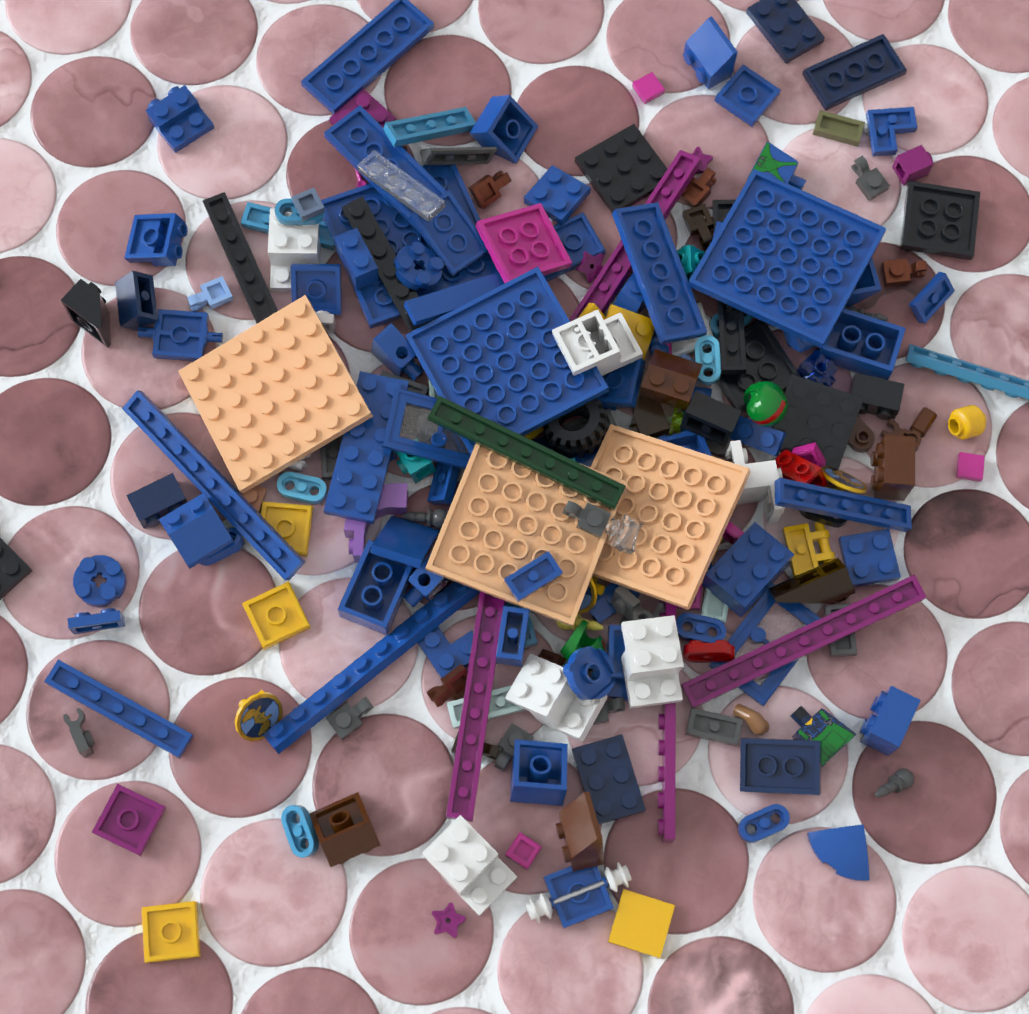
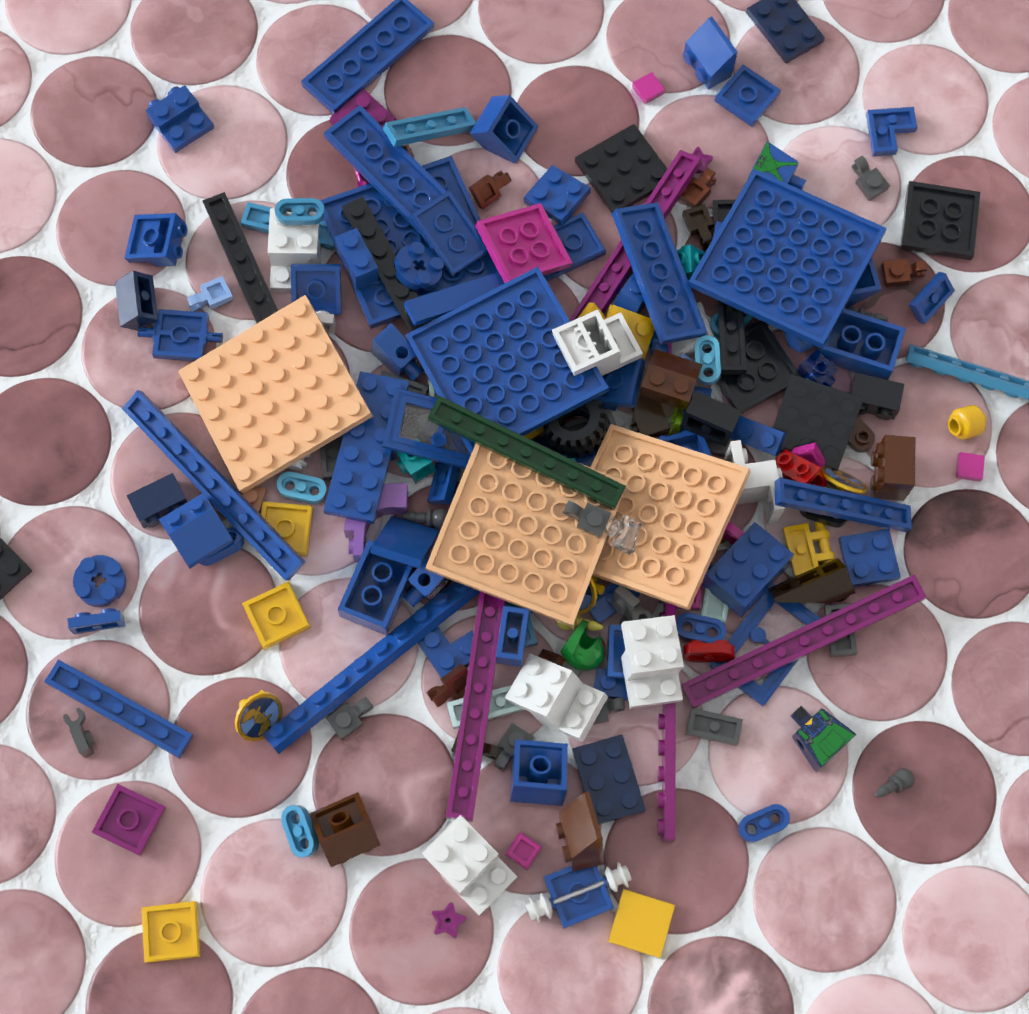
(89, 310): black slope -> none
(308, 204): sand blue plate -> none
(401, 186): clear plate -> none
(457, 155): dark grey slope -> none
(533, 576): blue plate -> none
(577, 674): blue plate -> none
(585, 263): magenta plate -> none
(752, 718): medium nougat arm -> none
(767, 403): green helmet -> none
(780, 766): dark blue plate -> none
(838, 128): olive tile -> none
(843, 850): blue brick -> none
(854, 72): dark blue tile -> none
(889, 721): blue brick -> none
(913, 164): magenta brick -> none
(918, 428): reddish brown bar -> none

